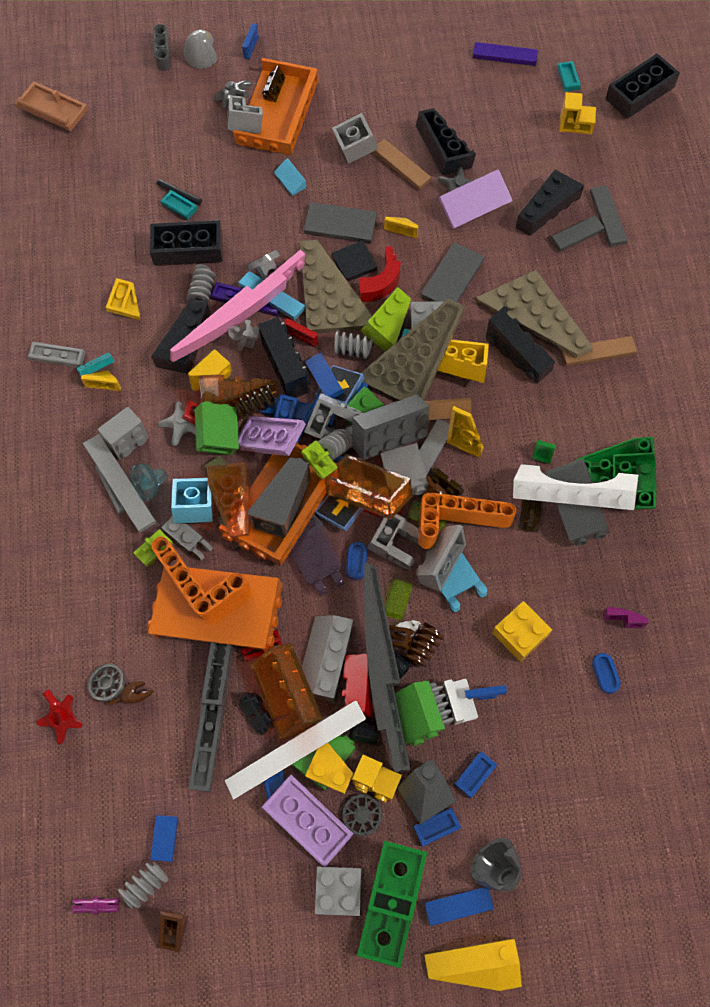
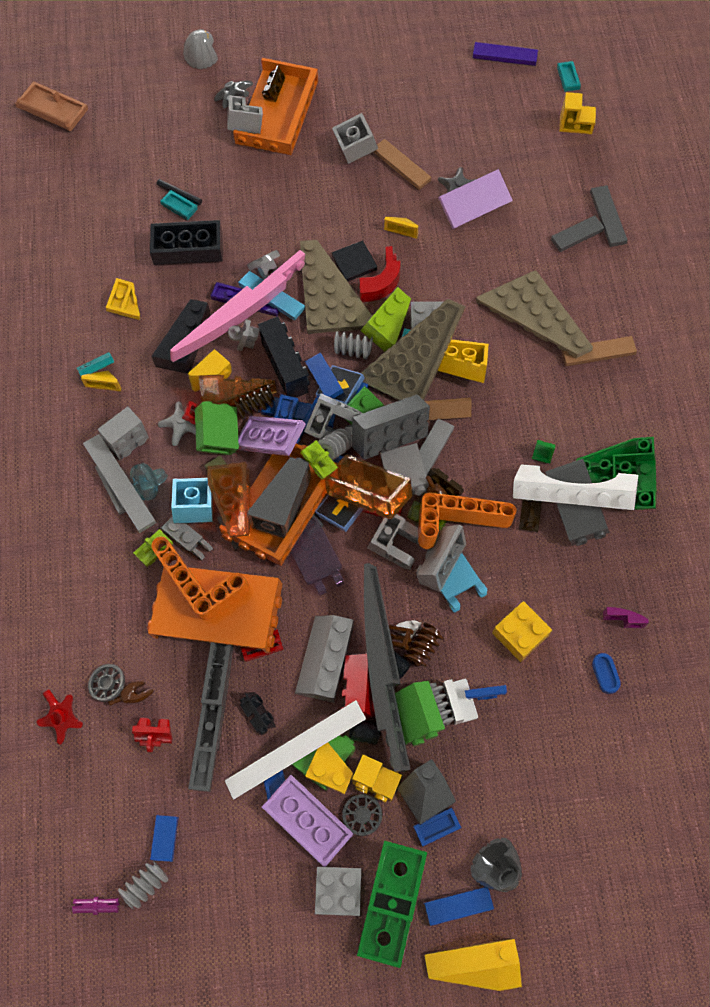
(56, 354): light grey tile -> none
(152, 736): none -> red hips
(161, 47): dark grey beam -> none
(171, 930): reddish brown slope -> none
(201, 283): light grey piece -> none
(250, 41): blue tile -> none
(285, 691): clear orange piece -> none
(290, 177): medium azure slope -> none
(301, 332): red tile -> none
(340, 222): dark grey tile -> none
(355, 560): blue tile -> none
(398, 599): clear neon green tile -> none
(442, 143): black wedge -> none
(453, 274): dark grey tile -> none
(463, 433): yellow wedge -> none
(475, 774): blue tile -> none
(518, 346): black wedge -> none
(548, 201): black wedge -> none
(642, 85): black brick -> none

